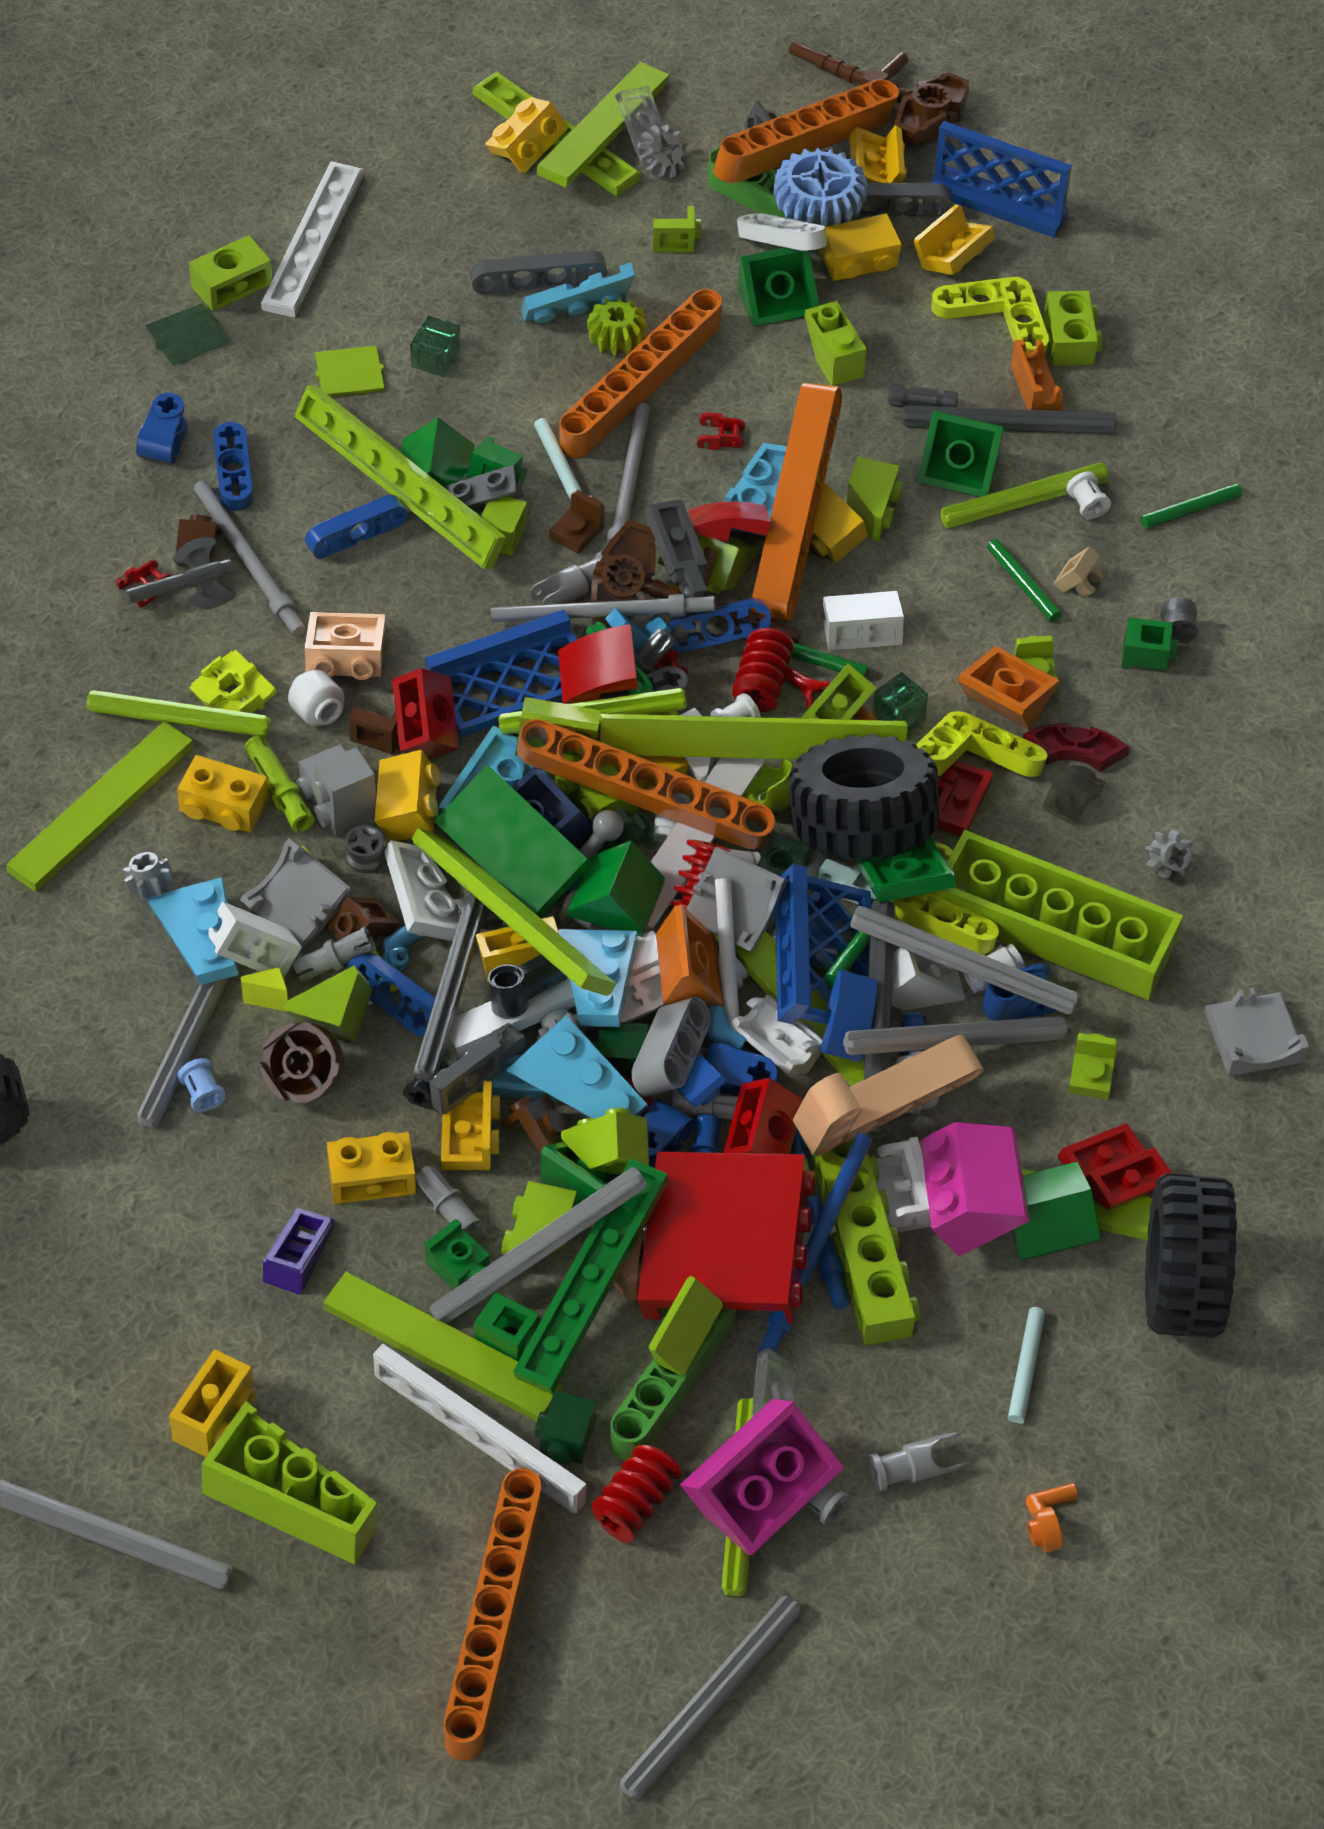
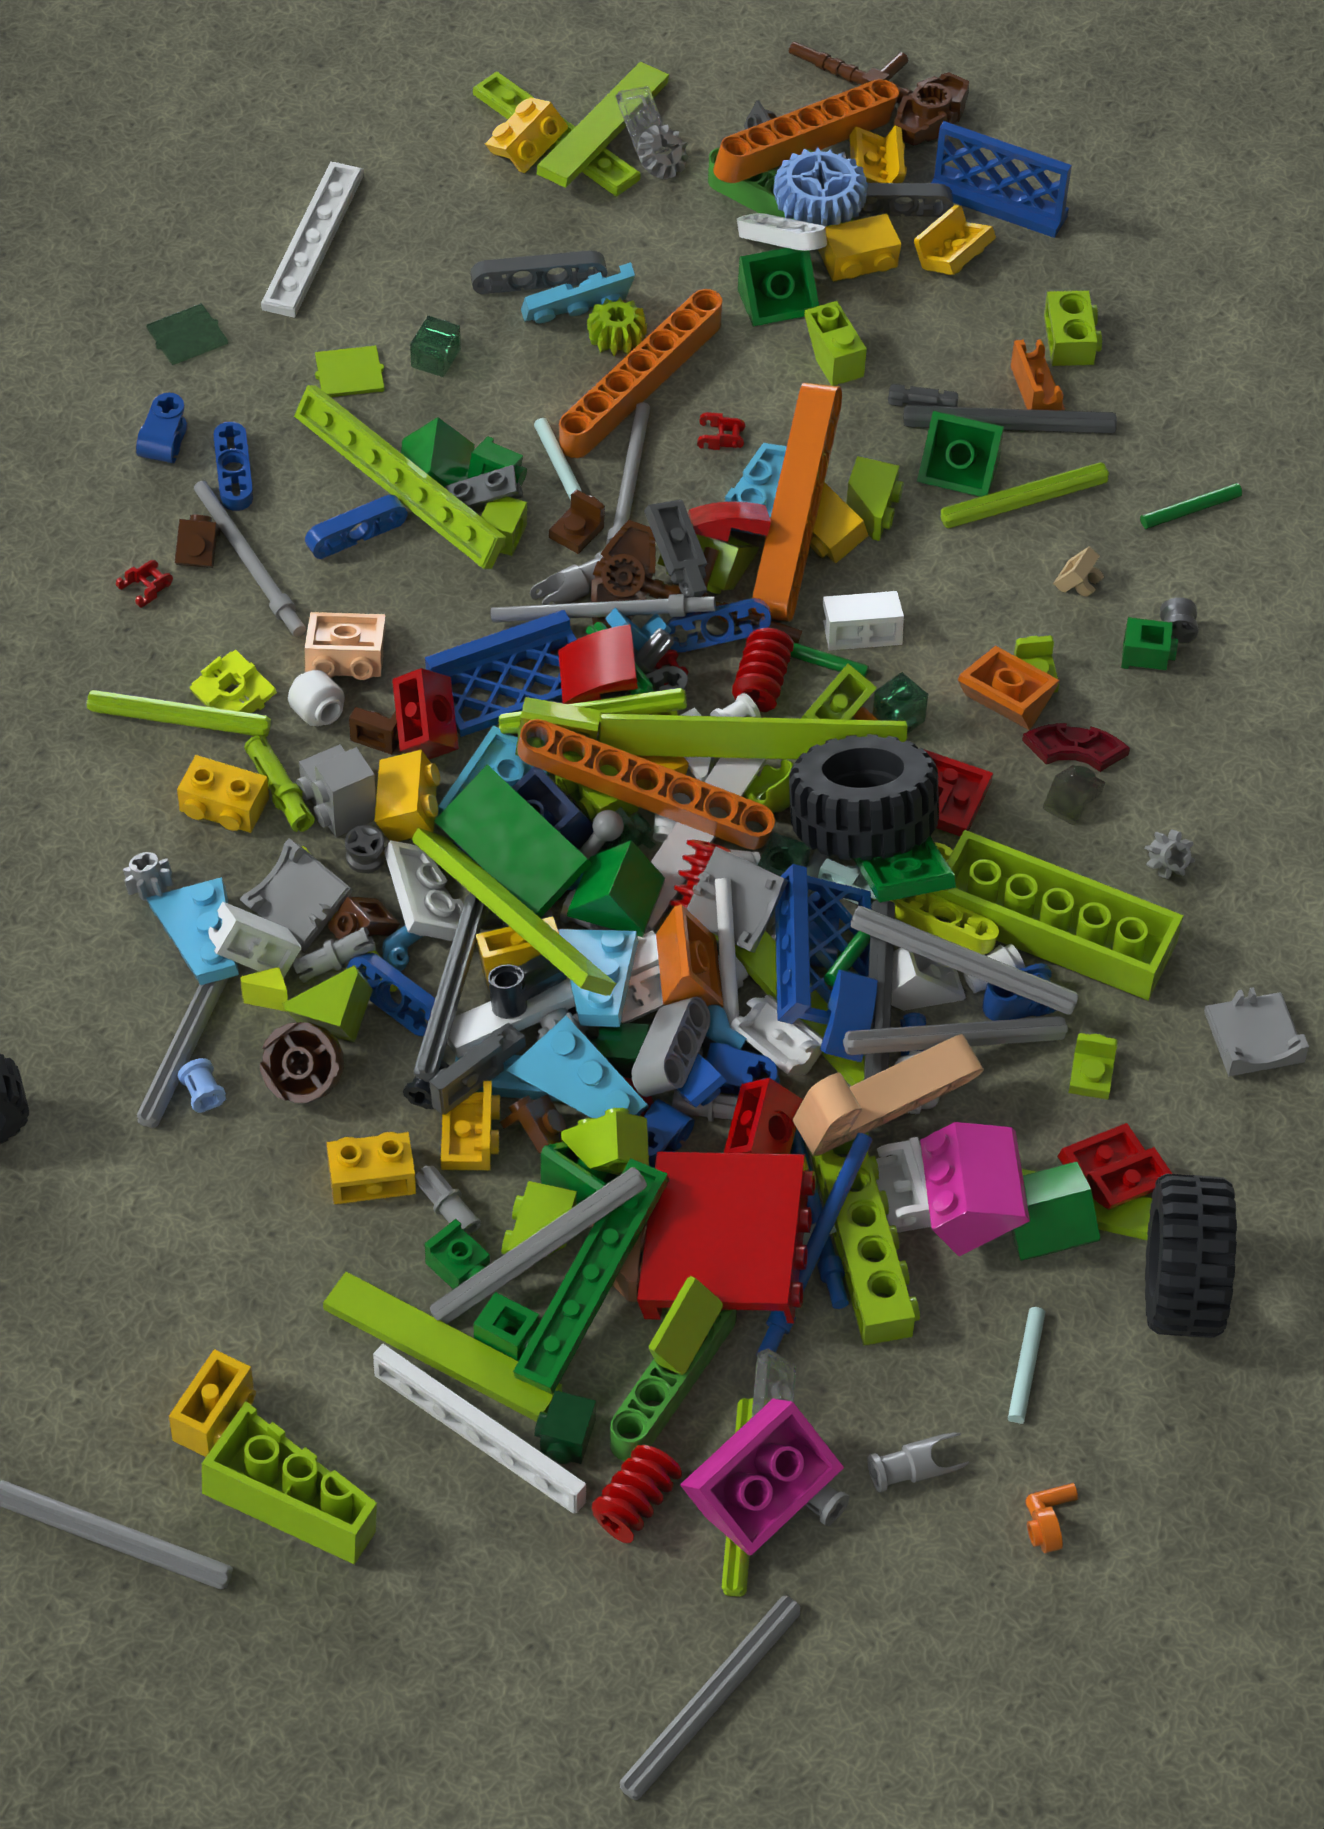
(99, 806): lime tile -> none
(200, 574): dark grey piece -> none
(230, 273): lime brick -> none
(293, 1273): dark purple slope -> none
(488, 1631): orange beam -> none
(676, 234): lime bracket -> none
(706, 1134): blue pin -> none
(805, 684): red bar -> none
(964, 732): neon yellow beam -> none
(1001, 300): neon yellow beam -> none
(1024, 580): green bar -> none
(1090, 498): white bush -> none

